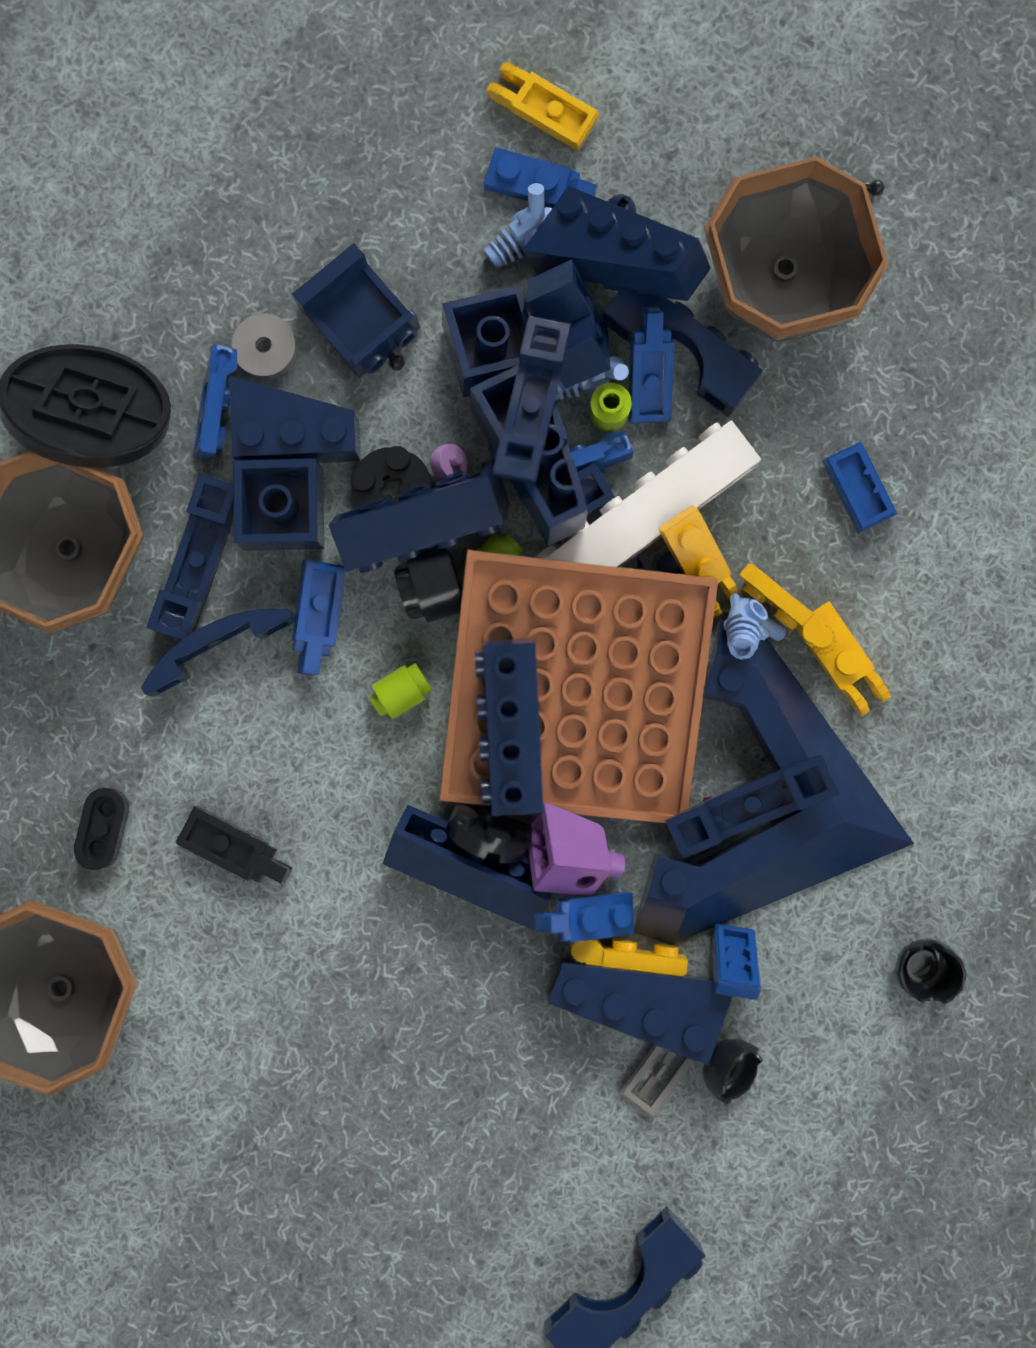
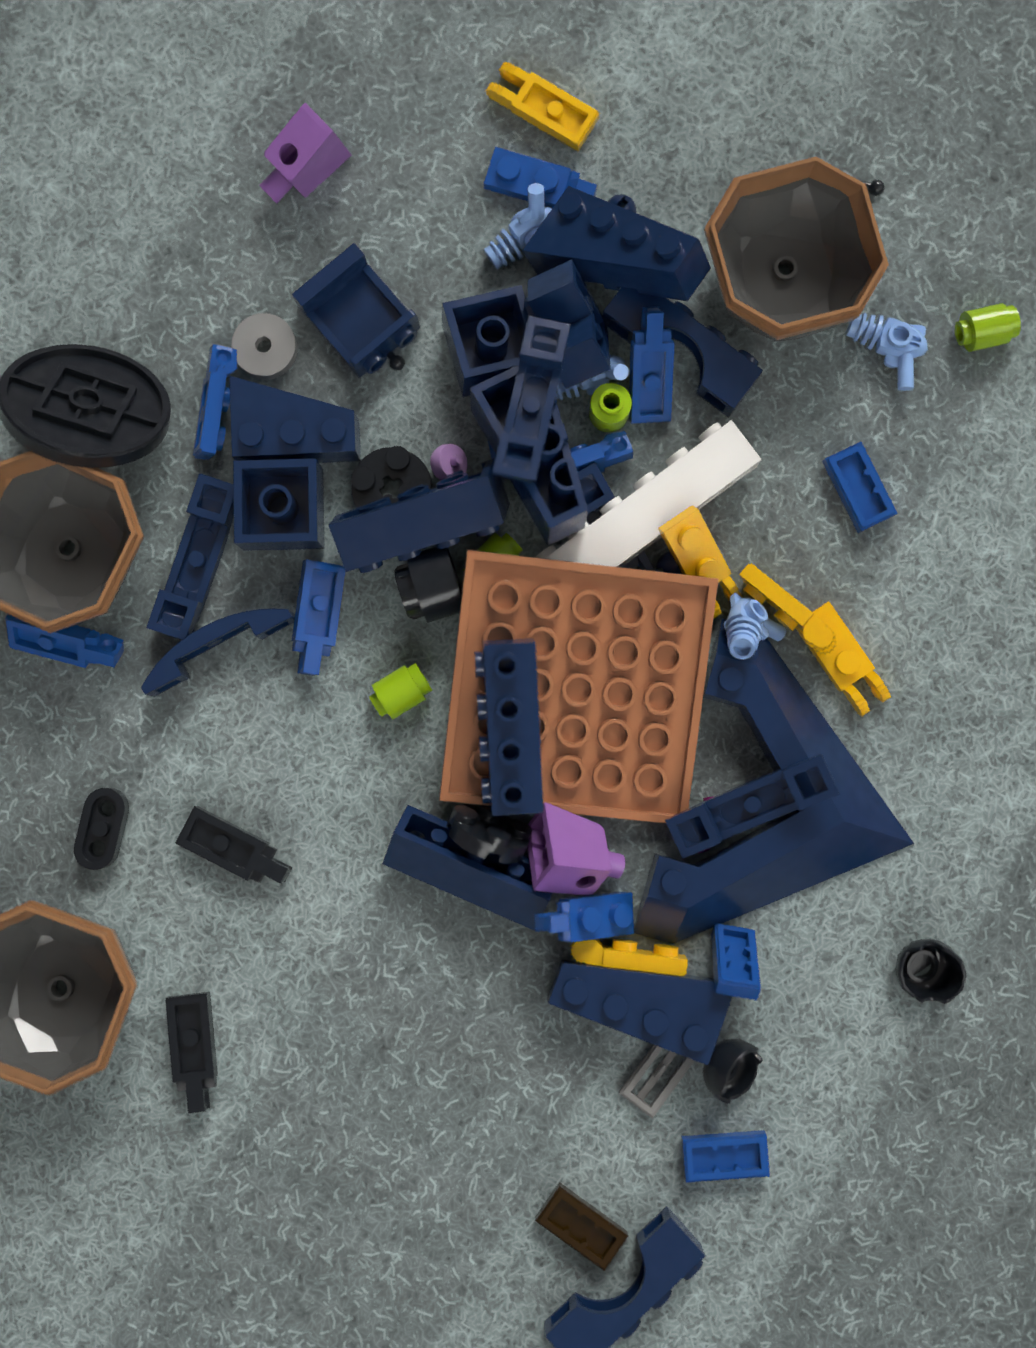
(71, 645): none -> blue hinge
(192, 1047): none -> black hinge
(303, 155): none -> medium lavender torso
(581, 1226): none -> dark brown plate
(725, 1156): none -> blue plate
(895, 341): none -> light blue piece
(987, 327): none -> lime brick

